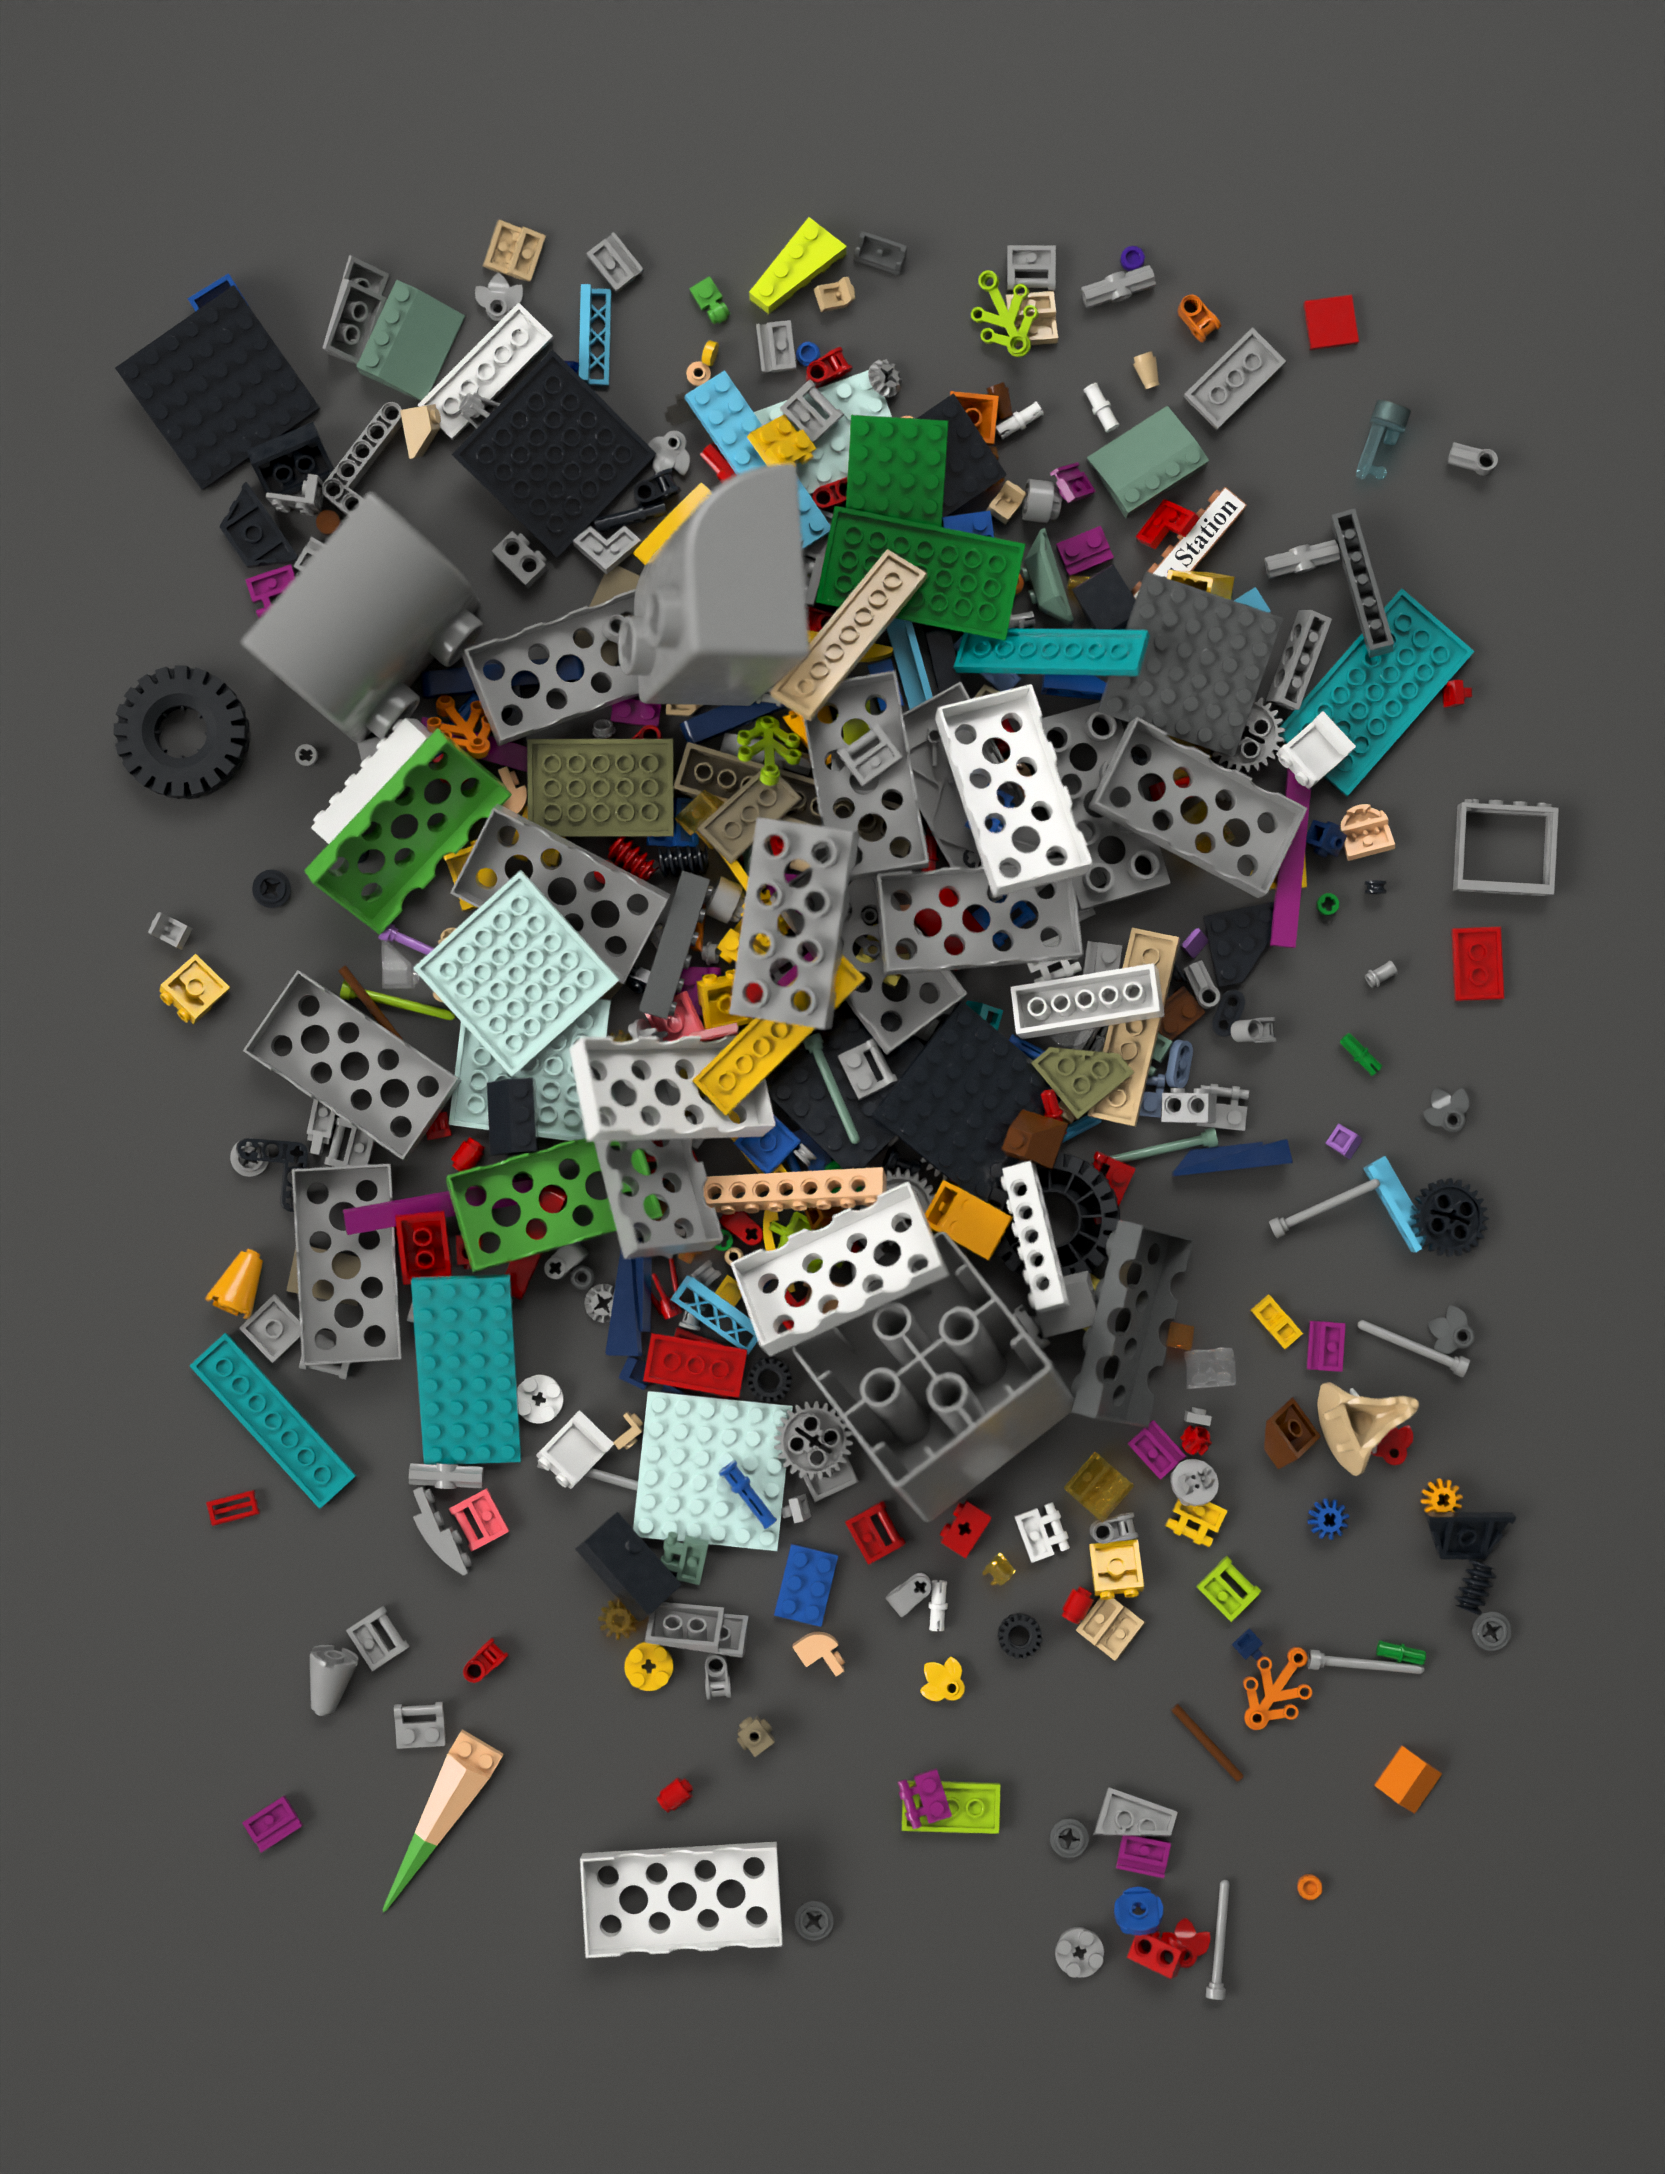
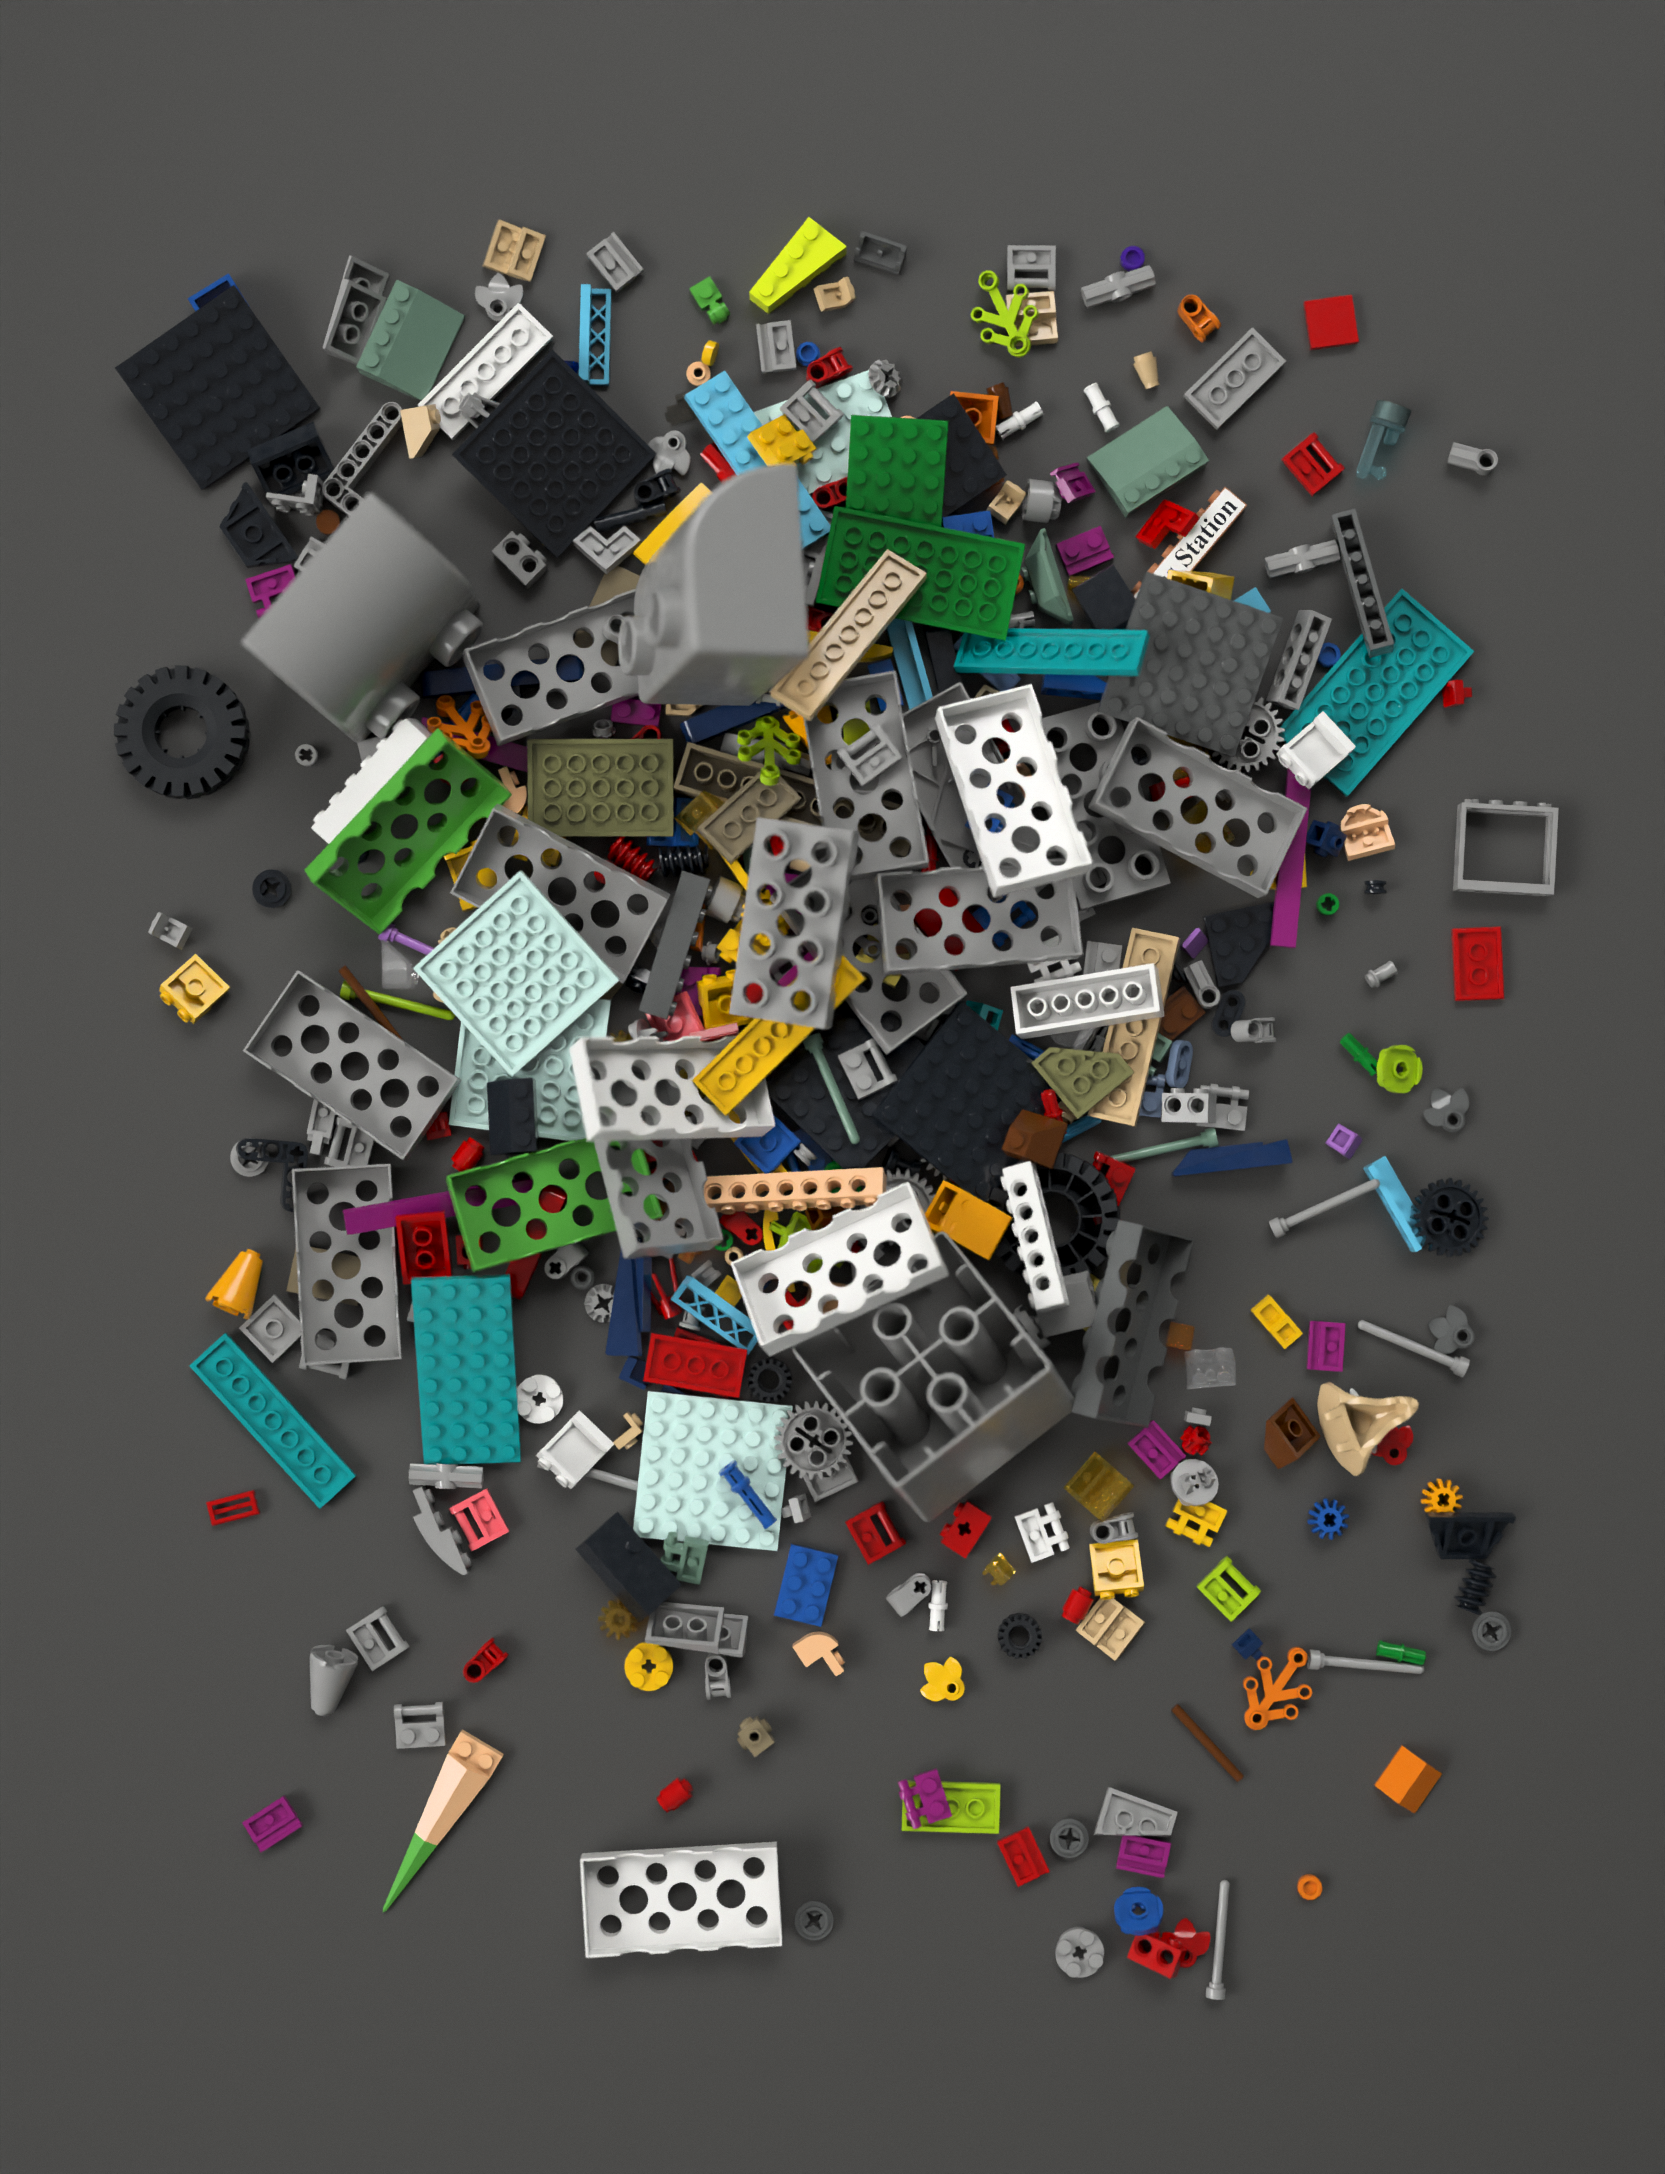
(1023, 1856): none -> red plate
(1307, 469): none -> red plate
(1328, 655): none -> blue tile
(1387, 1073): none -> lime plate

